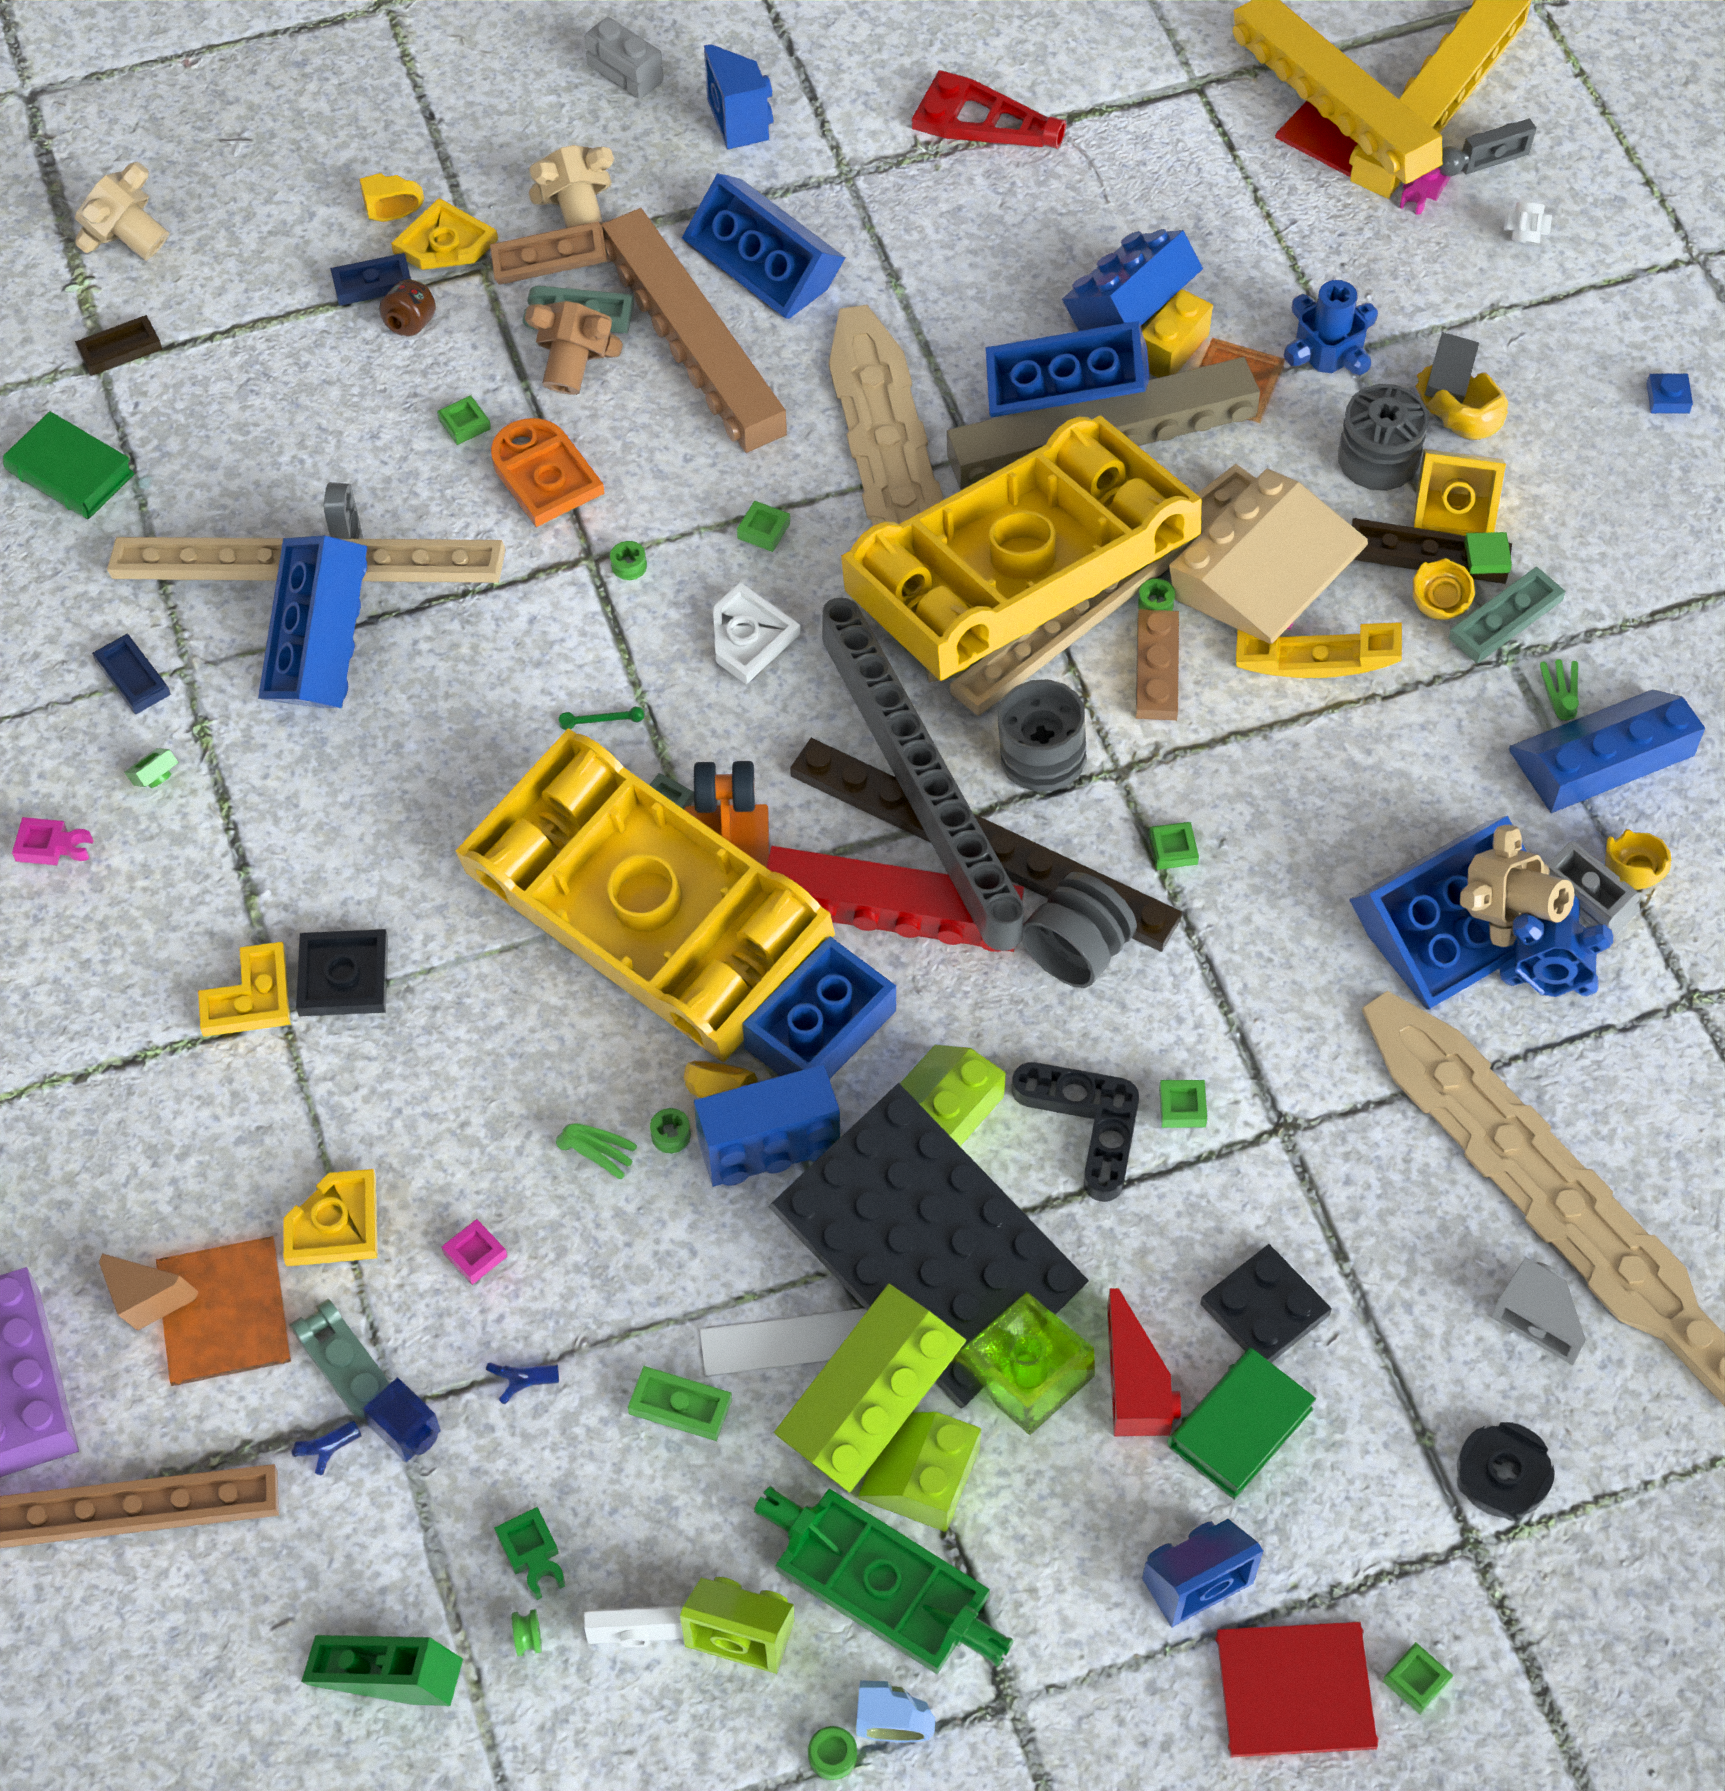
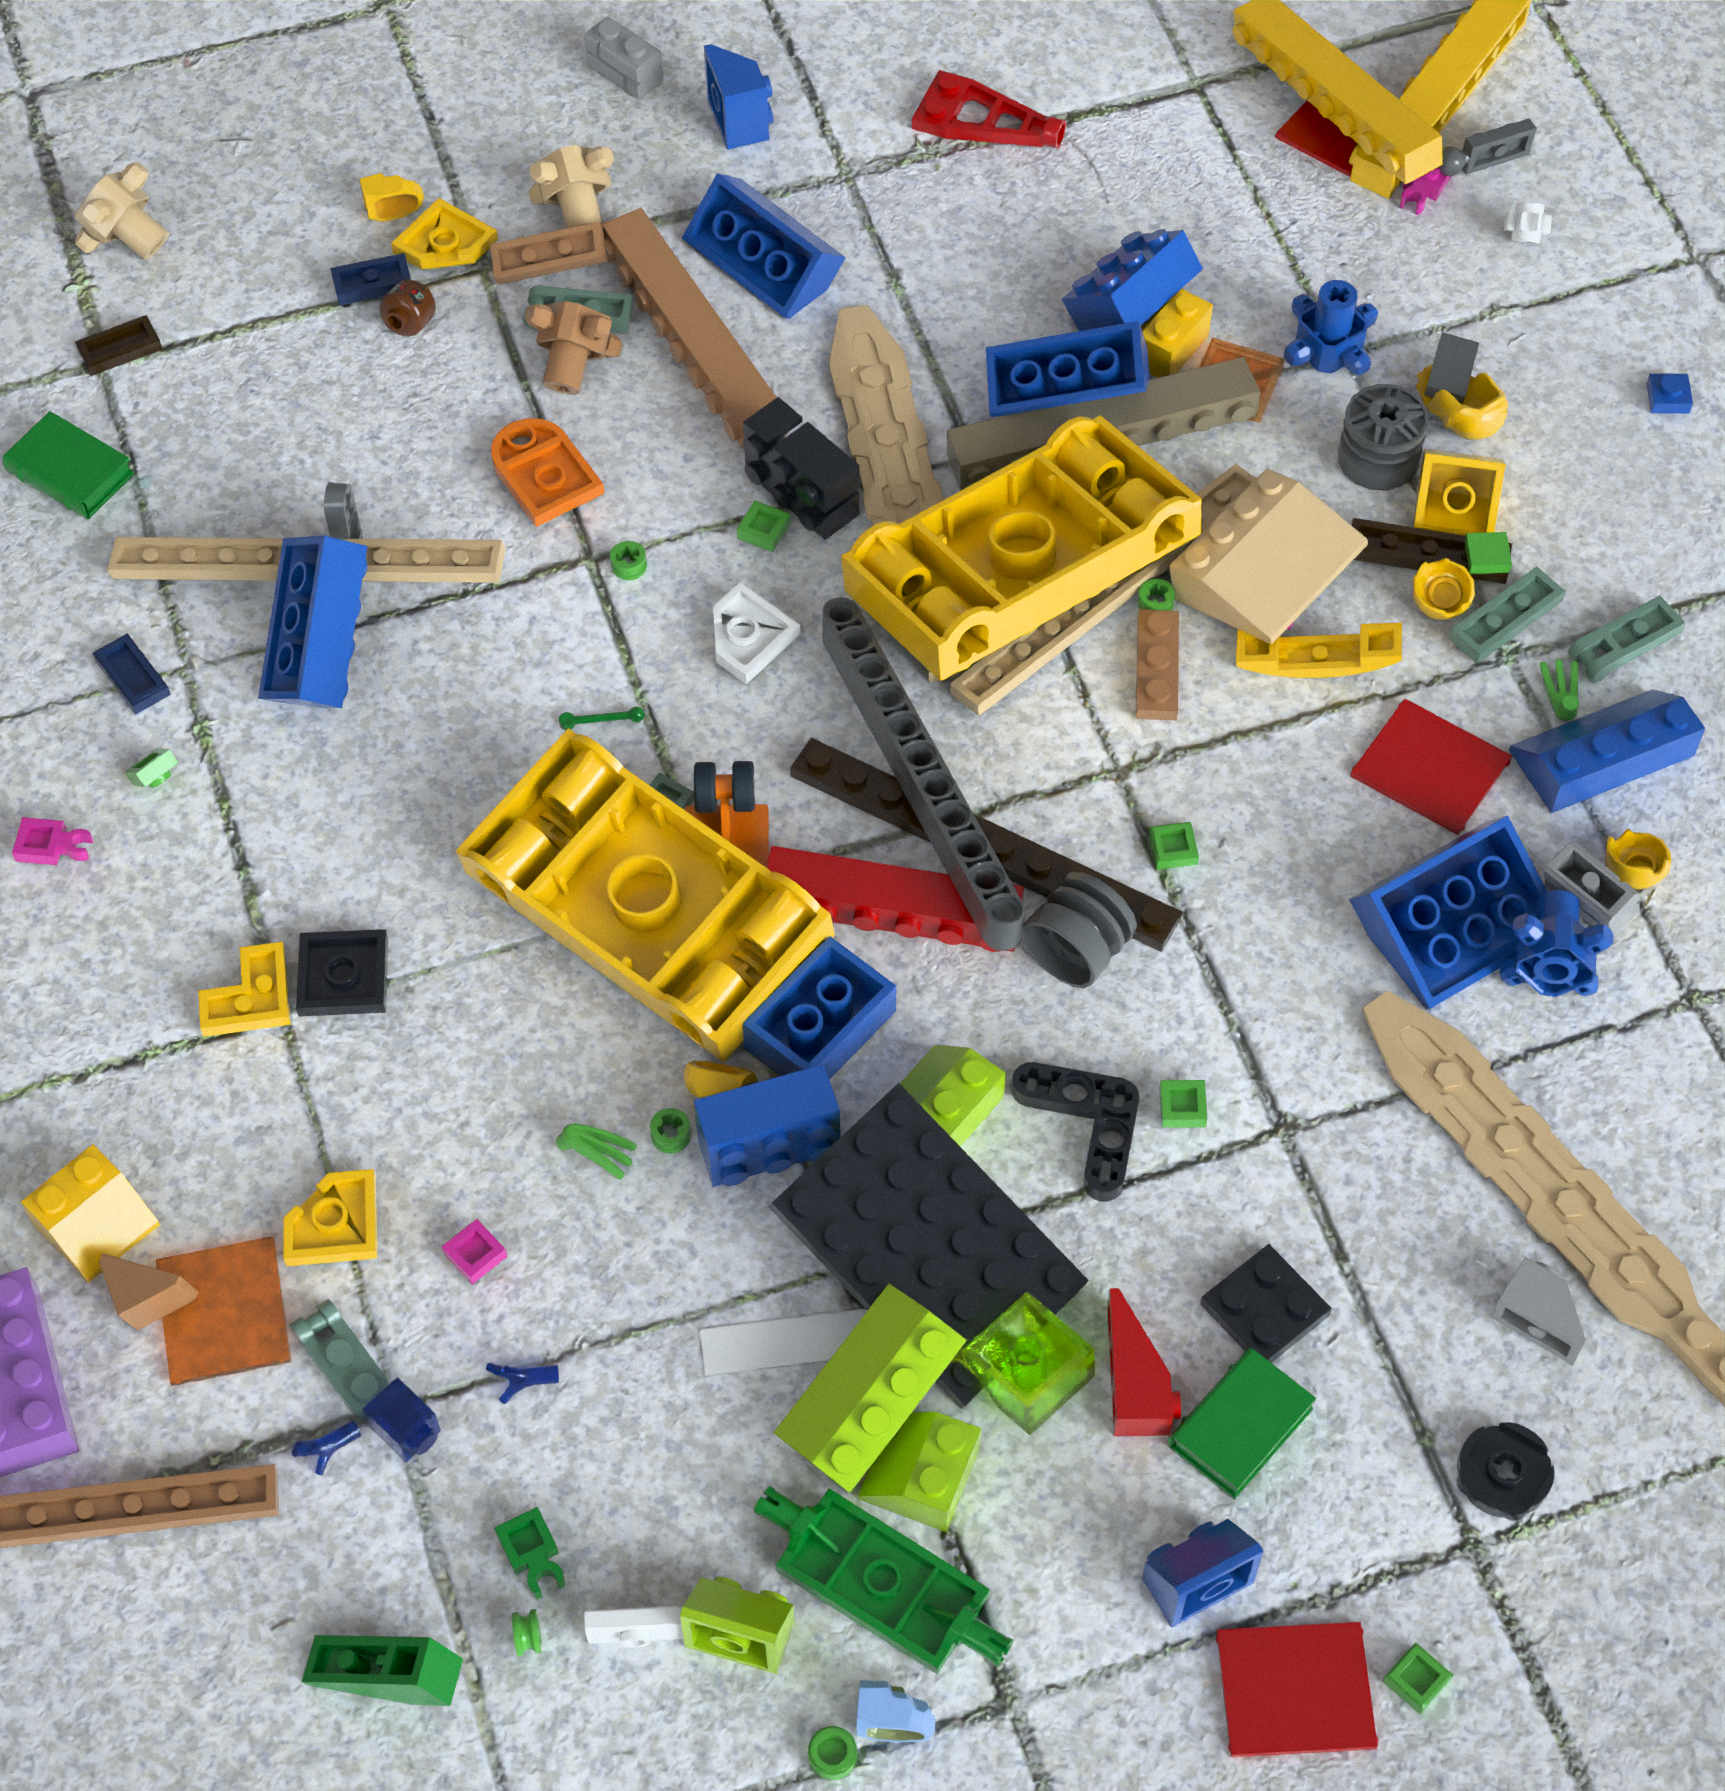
(89, 1212): none -> yellow slope
(464, 420): bright green tile -> none
(680, 1403): bright green plate -> none
(802, 469): none -> black piece
(1042, 735): dark grey wheel -> none
(1431, 766): none -> red piece
(1513, 883): tan piece -> none
(1627, 638): none -> sand green plate

